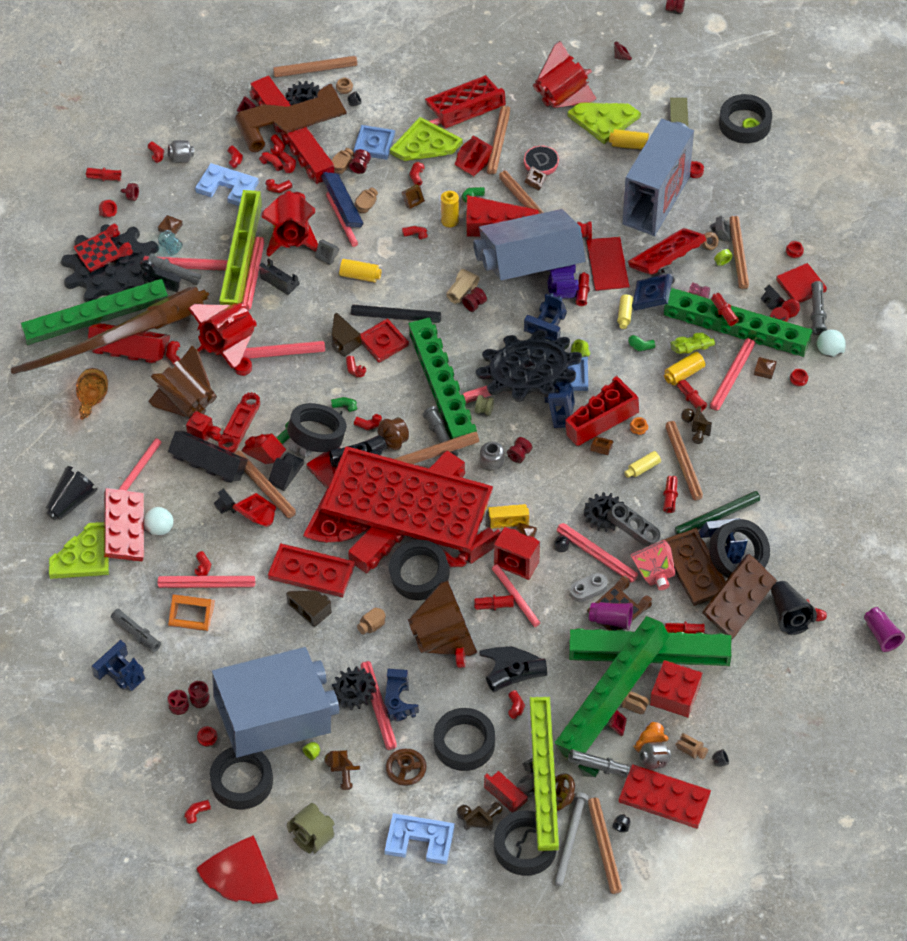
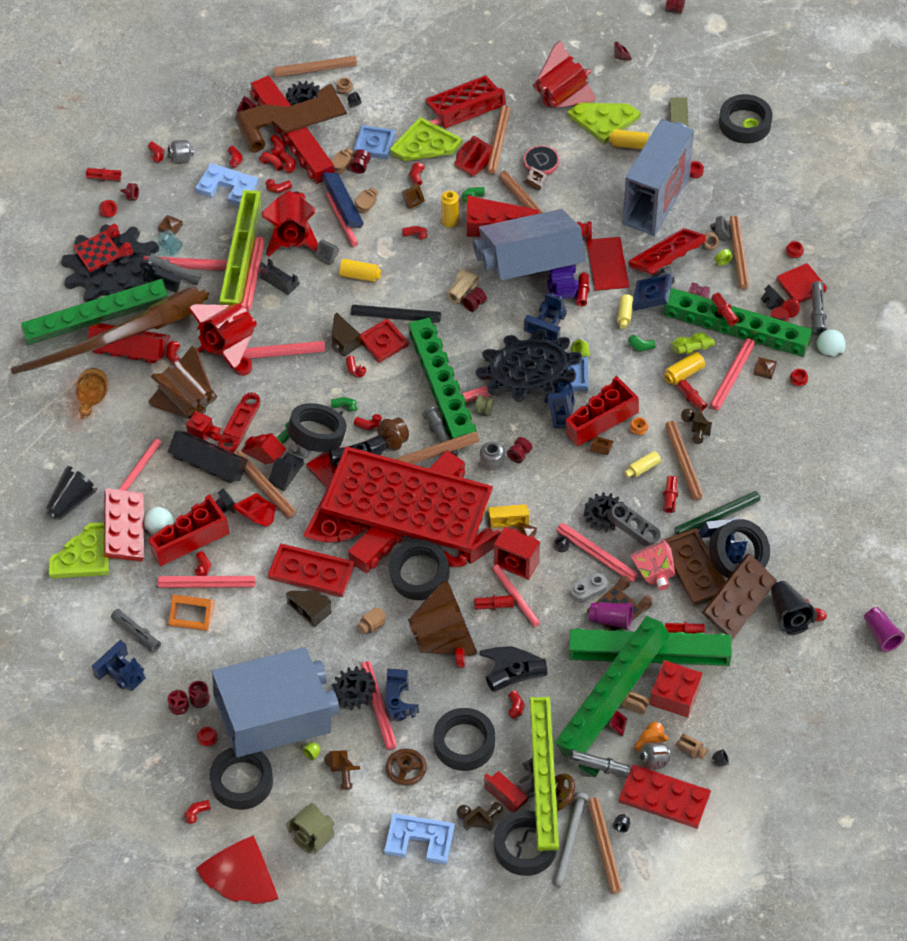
(189, 532): none -> red wedge

